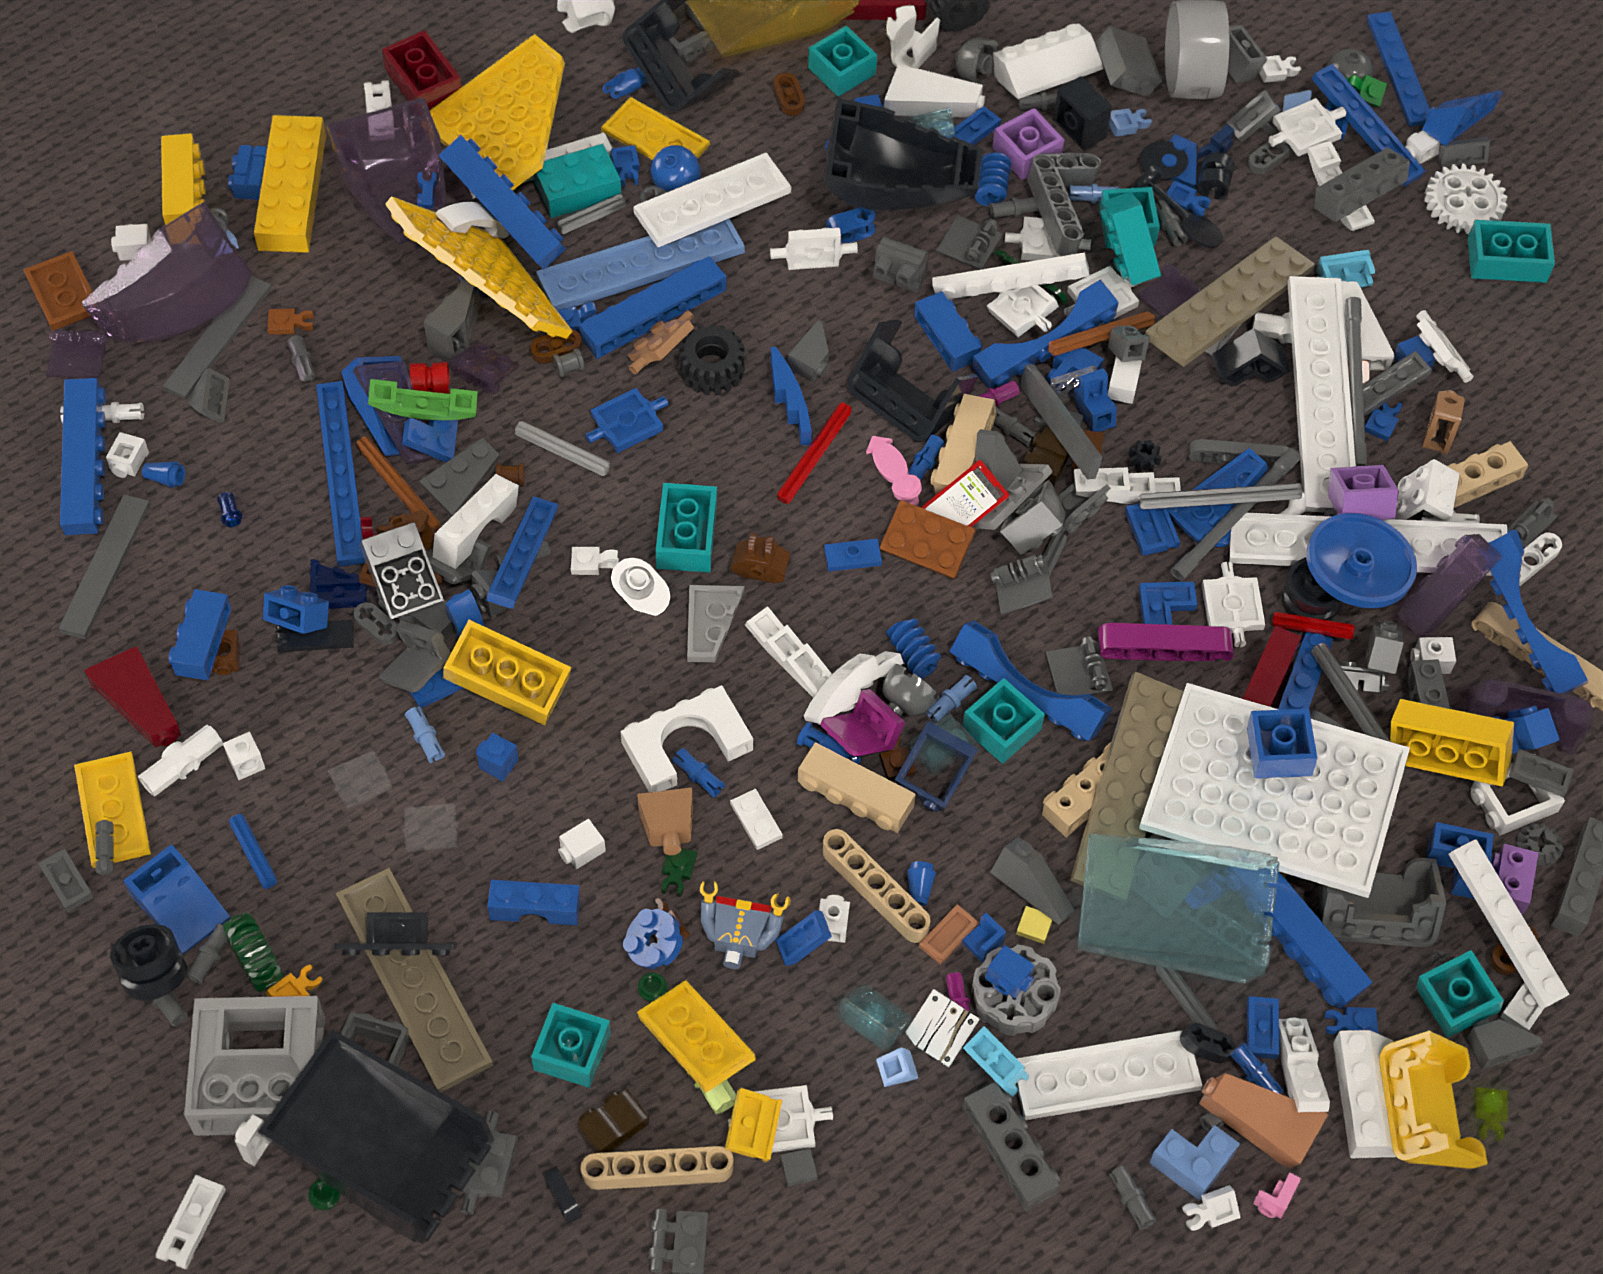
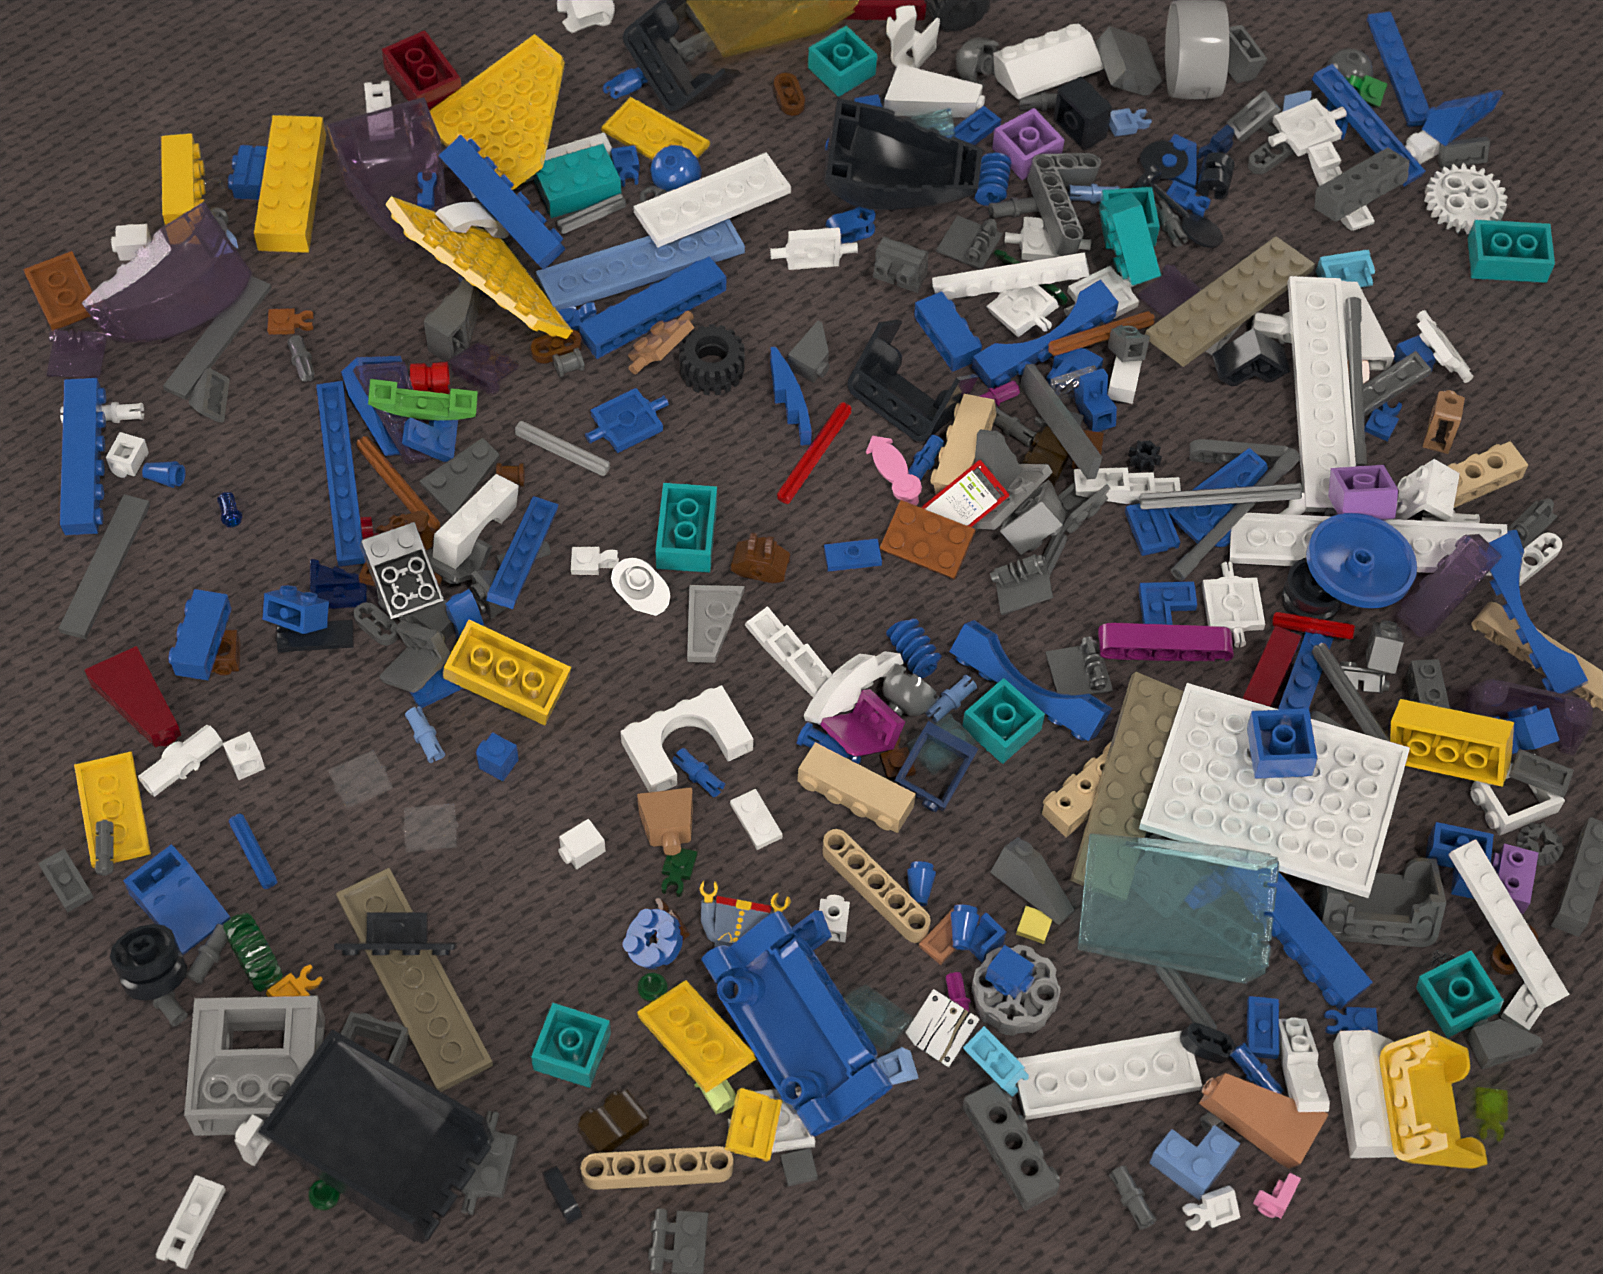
(553, 901): blue arch -> none
(798, 1024): none -> blue panel
(963, 924): none -> blue cone
(1278, 70): white plate -> none
(1436, 648): white brick -> none

